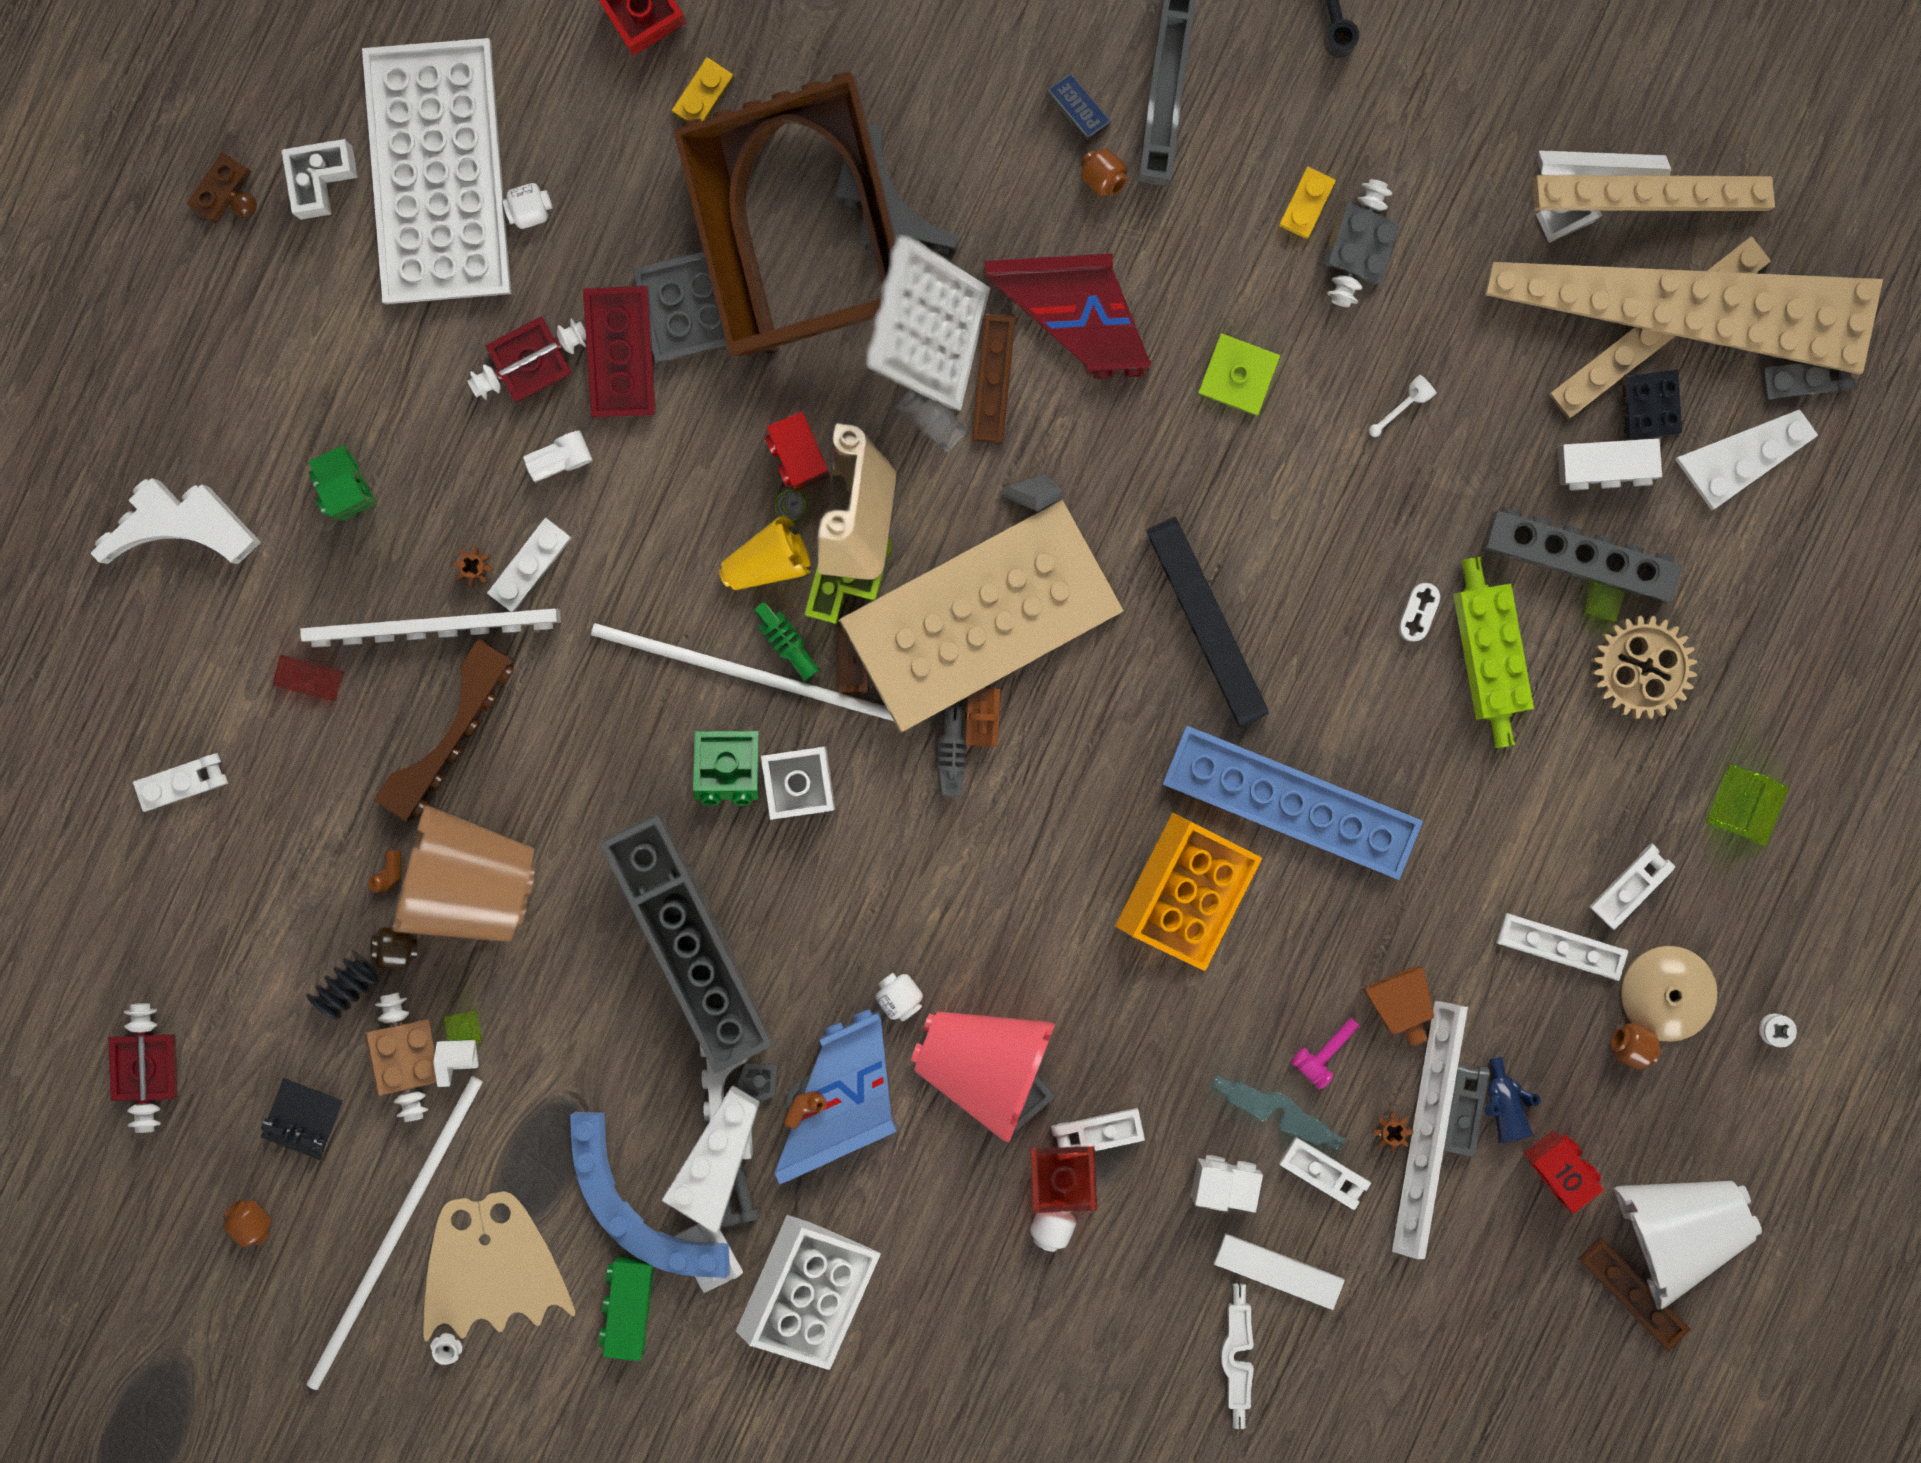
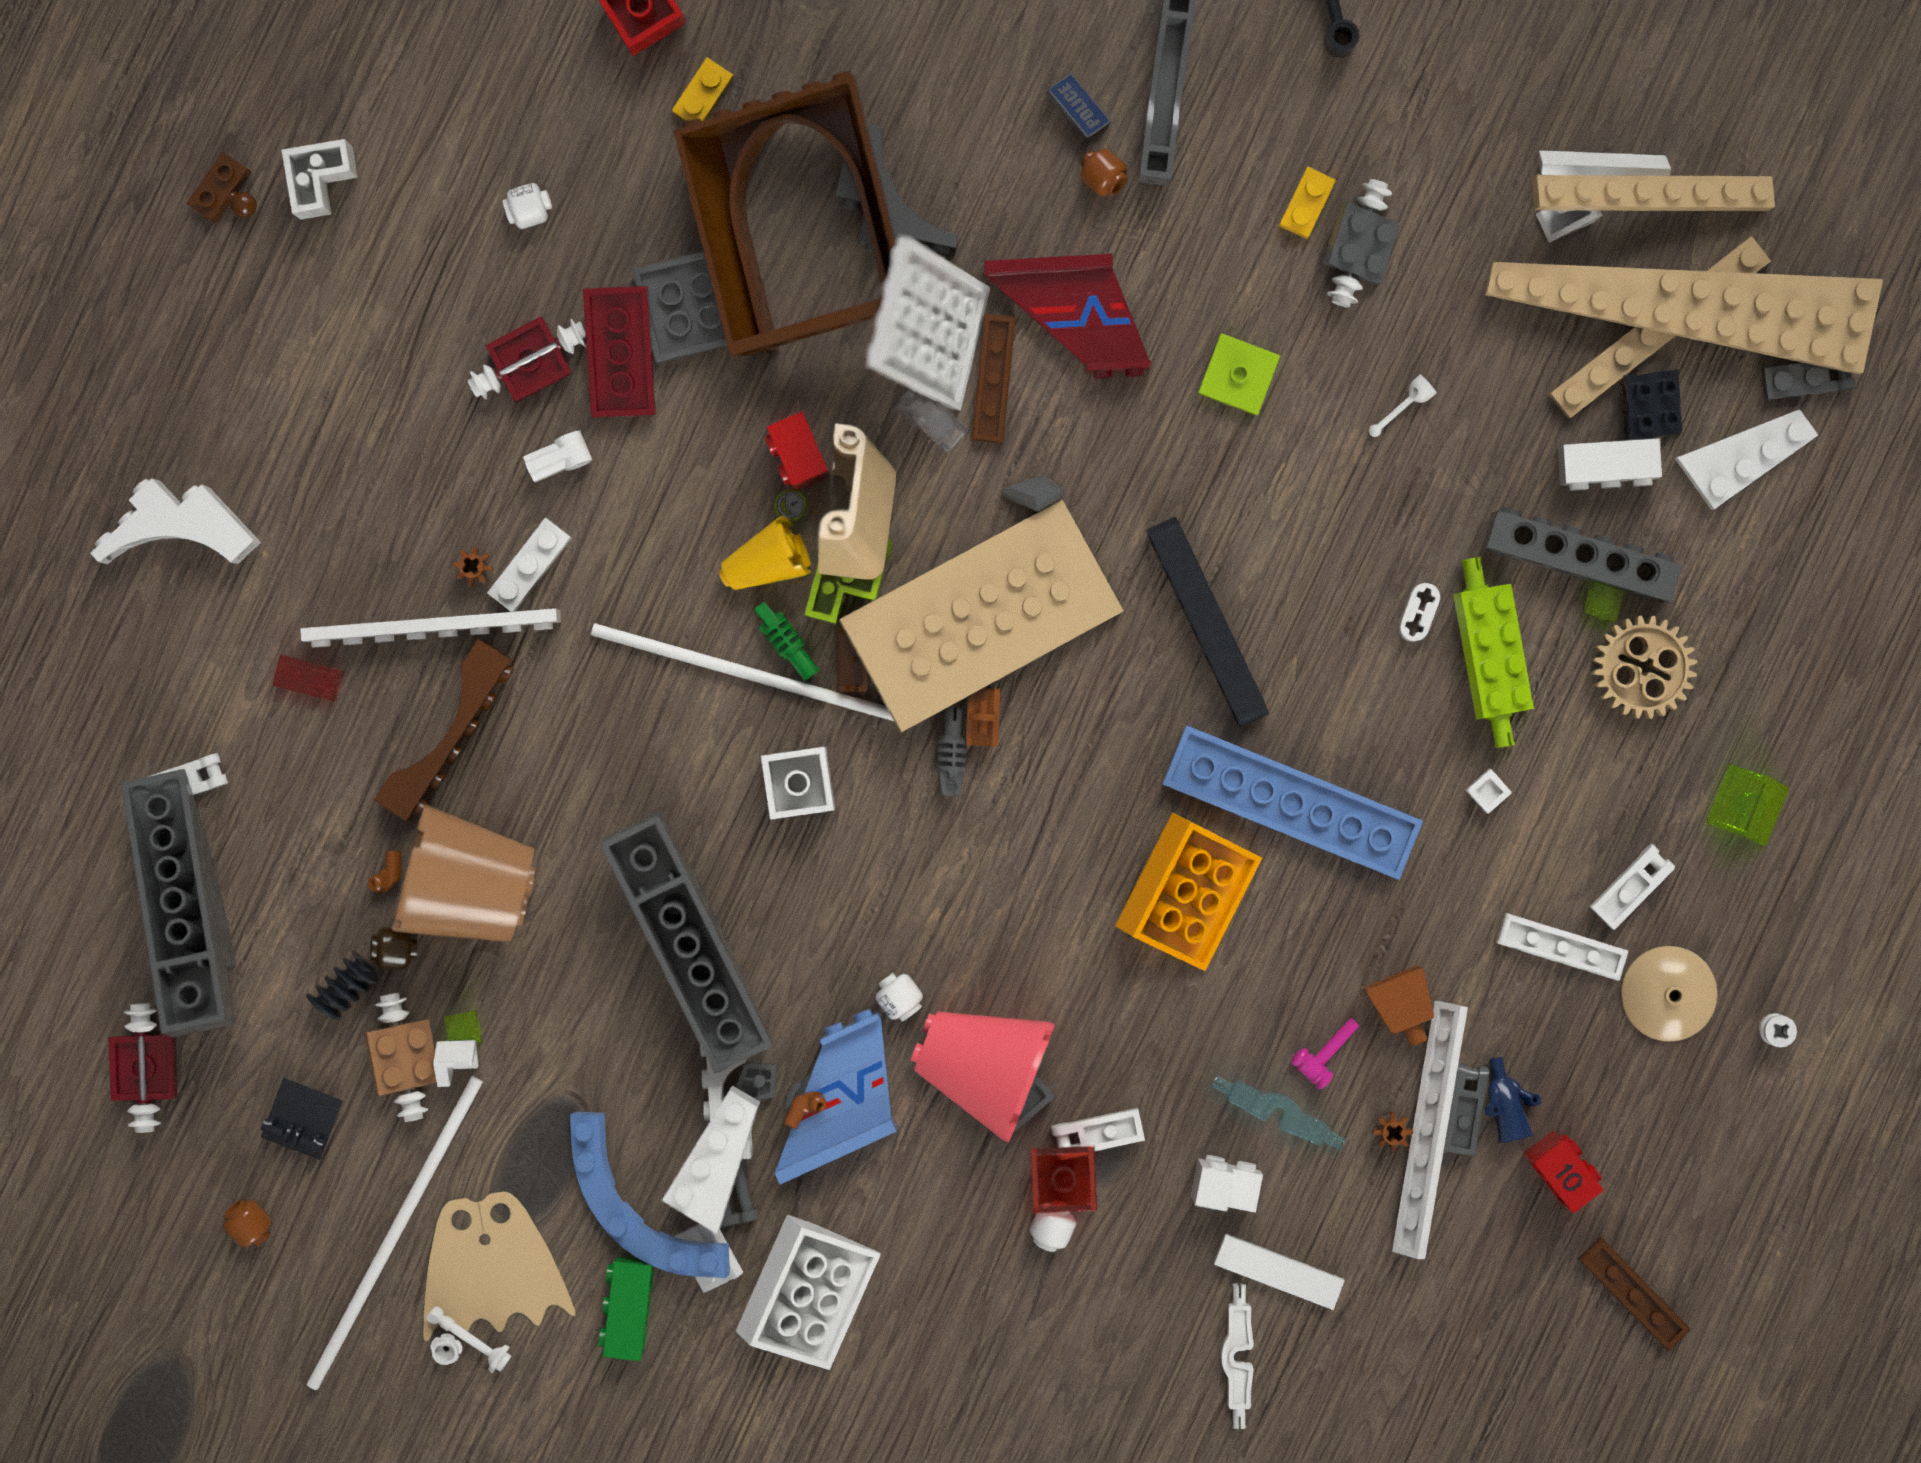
(179, 905): none -> dark grey slope
(340, 484): green brick -> none
(436, 171): white plate -> none
(496, 1357): none -> white piece
(726, 767): green plate -> none
(1323, 1172): white plate -> none
(1488, 791): none -> white plate
(1635, 1046): dark orange head -> none
(1687, 1230): white cone -> none

